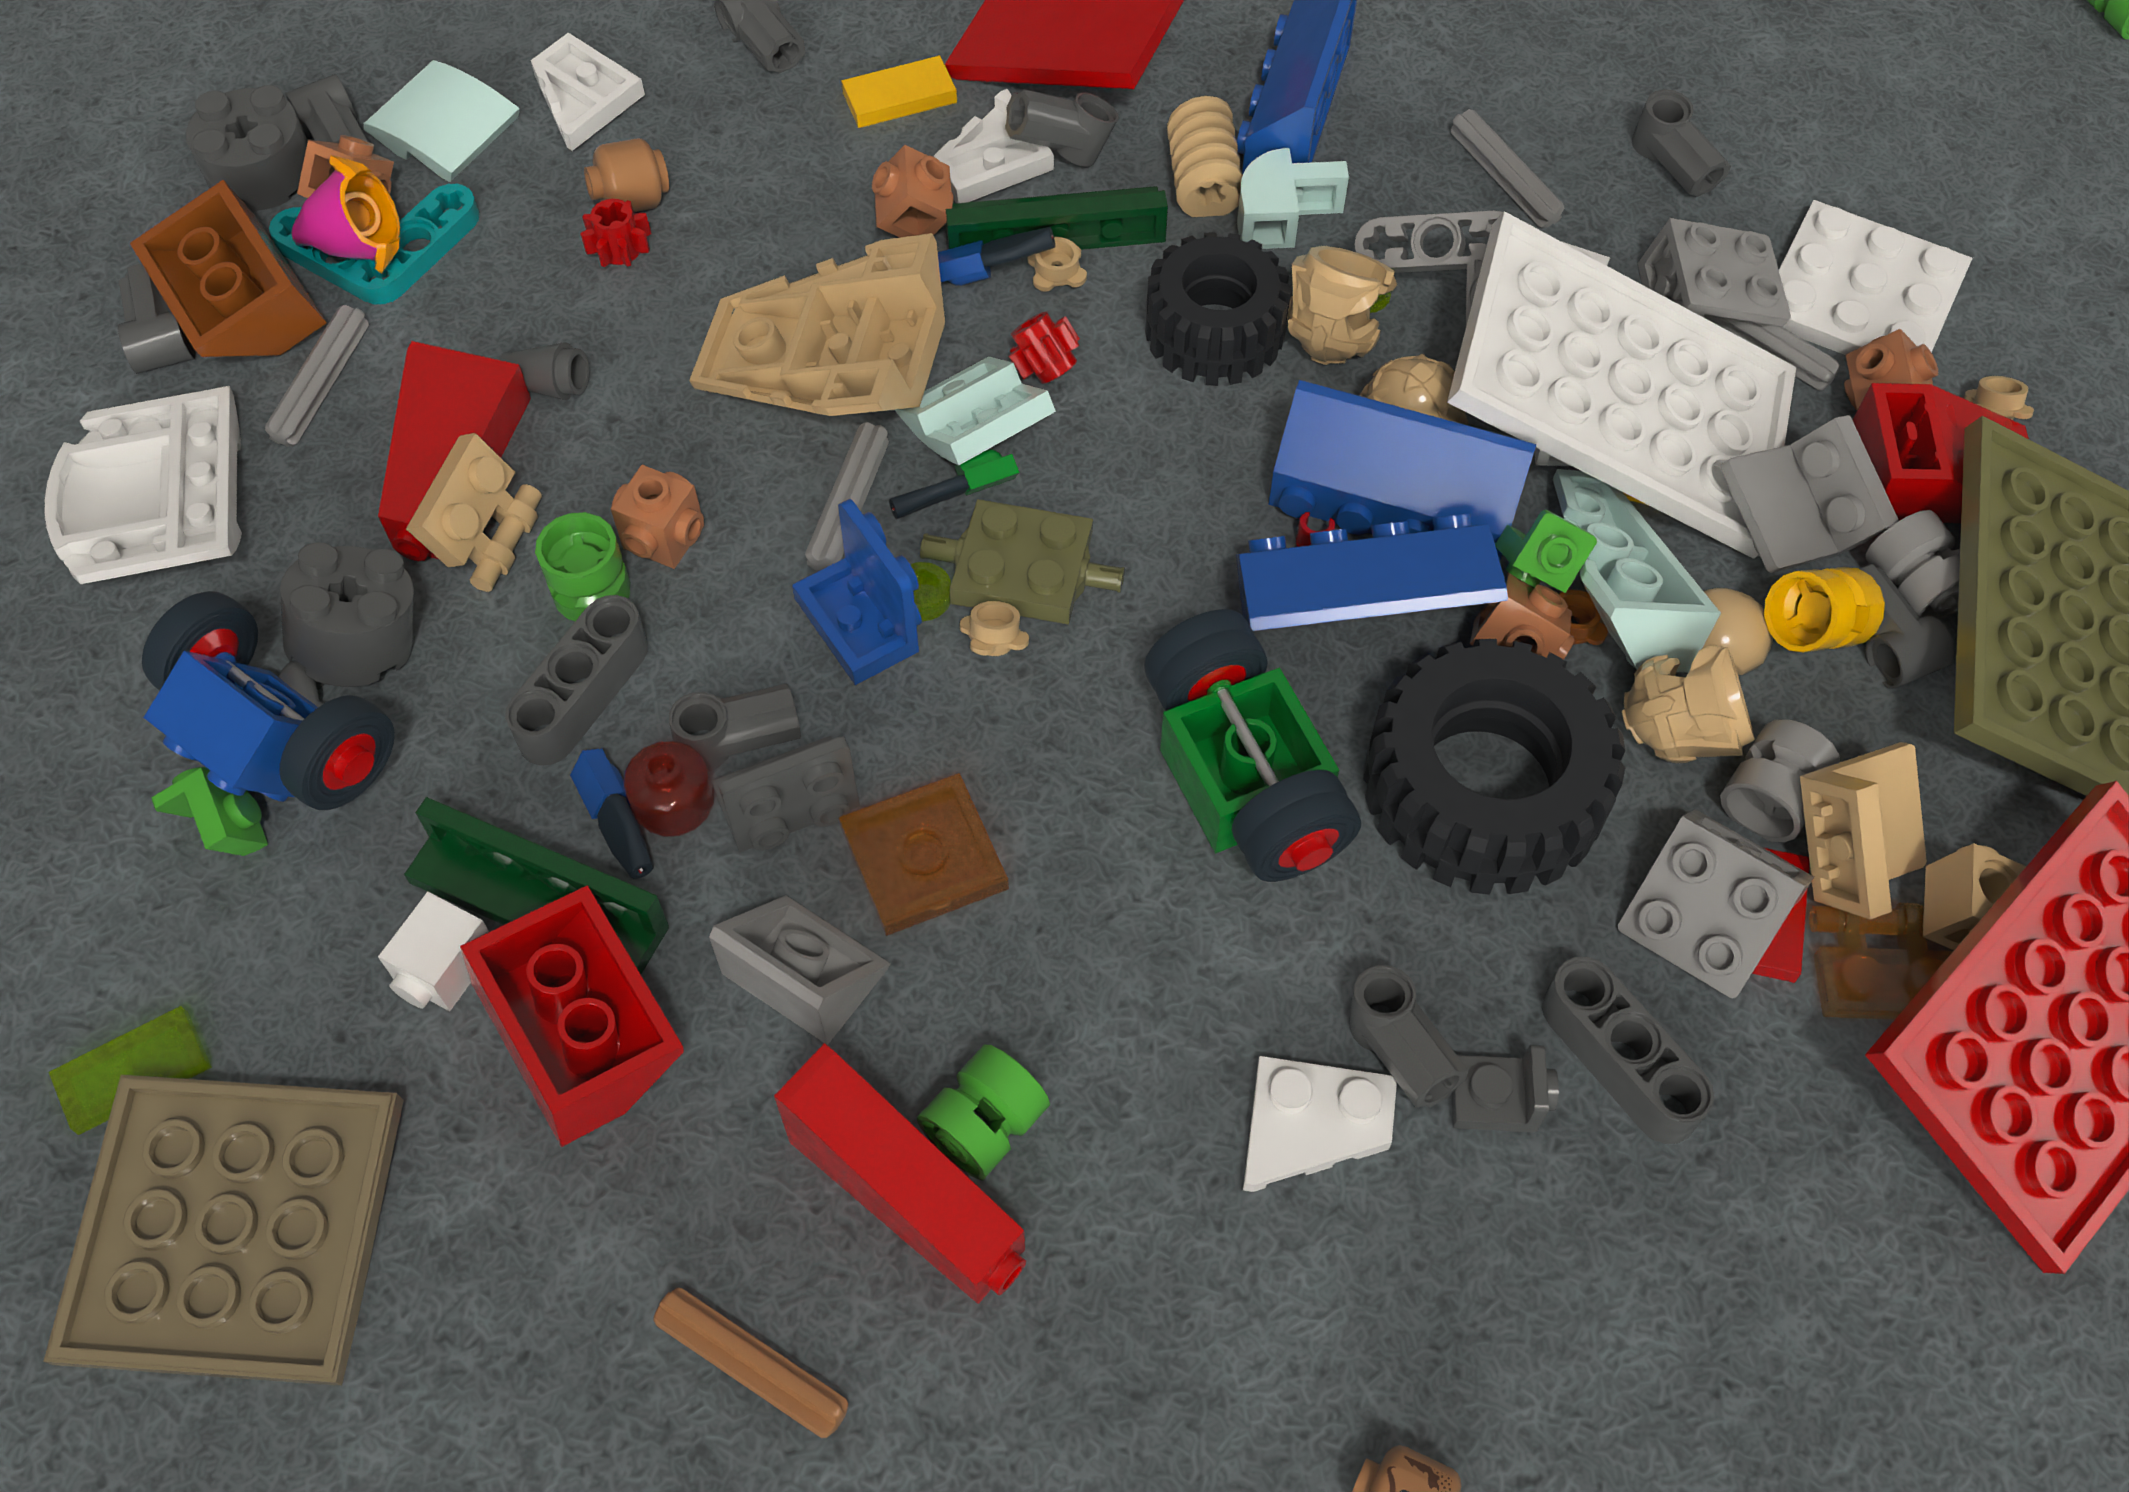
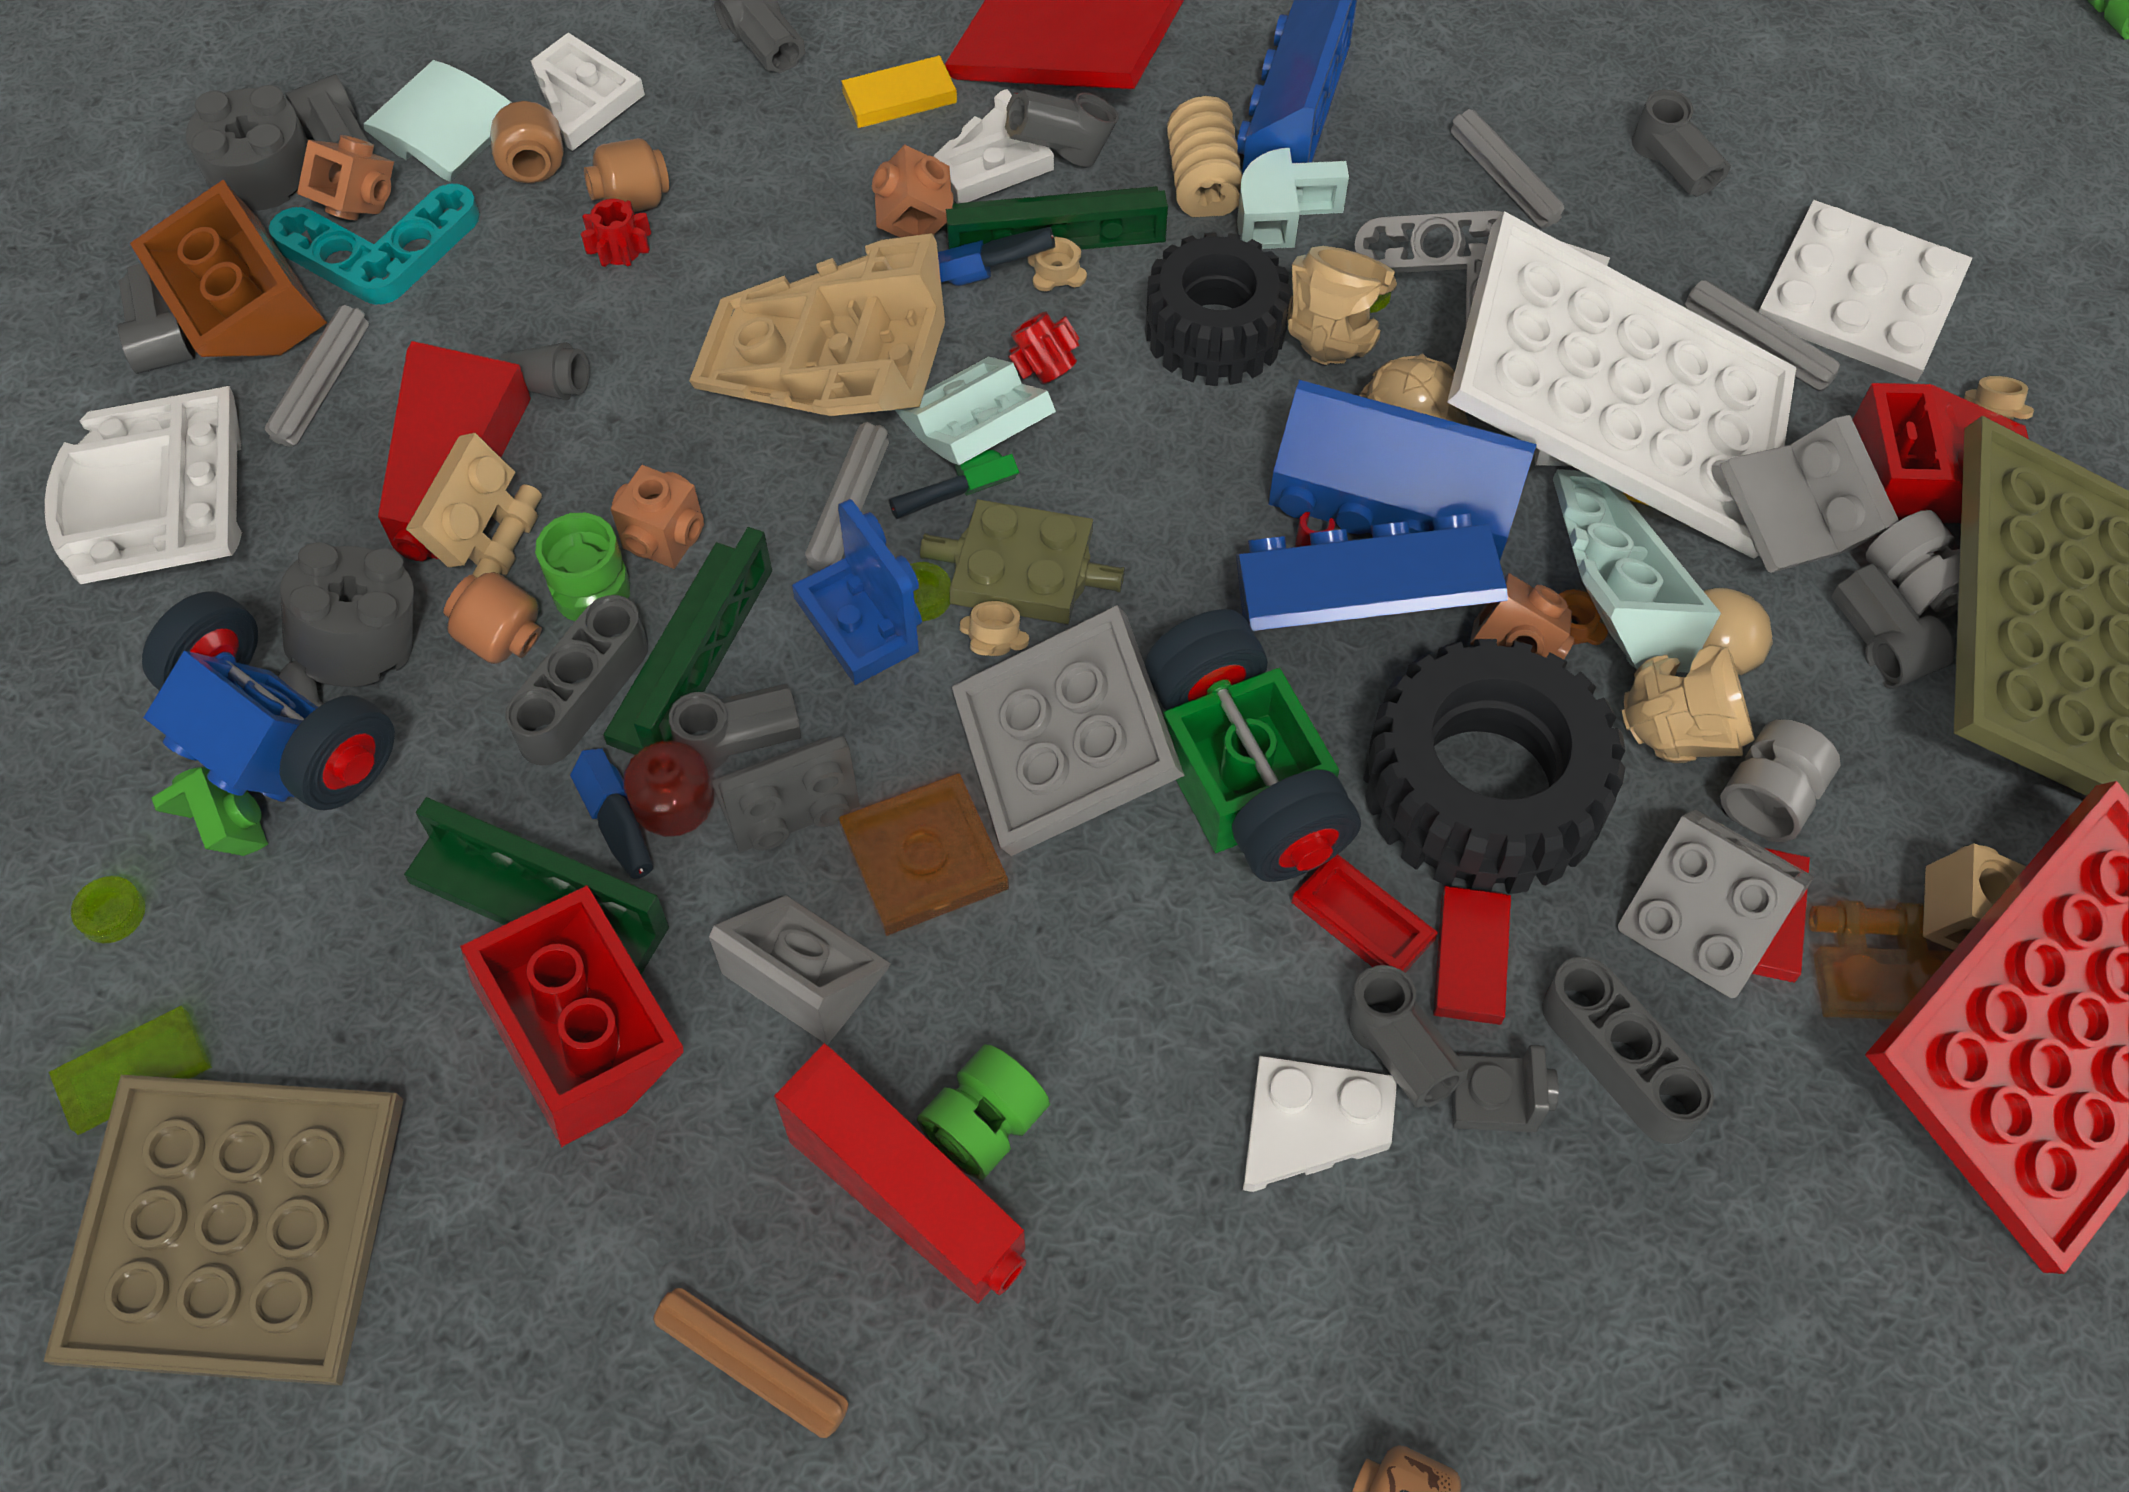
(108, 909): none -> clear neon green tile
(350, 216): hat -> none
(427, 953): white brick -> none
(492, 617): none -> nougat head
(526, 142): none -> medium nougat head
(692, 641): none -> dark green fence
(1066, 731): none -> light grey plate
(1363, 916): none -> red tile
(1472, 955): none -> red tile
(1548, 552): bright green bracket -> none
(1716, 272): light grey bracket -> none
(1824, 609): yellow wheel -> none
(1863, 828): tan bracket -> none
(1888, 360): nougat brick -> none

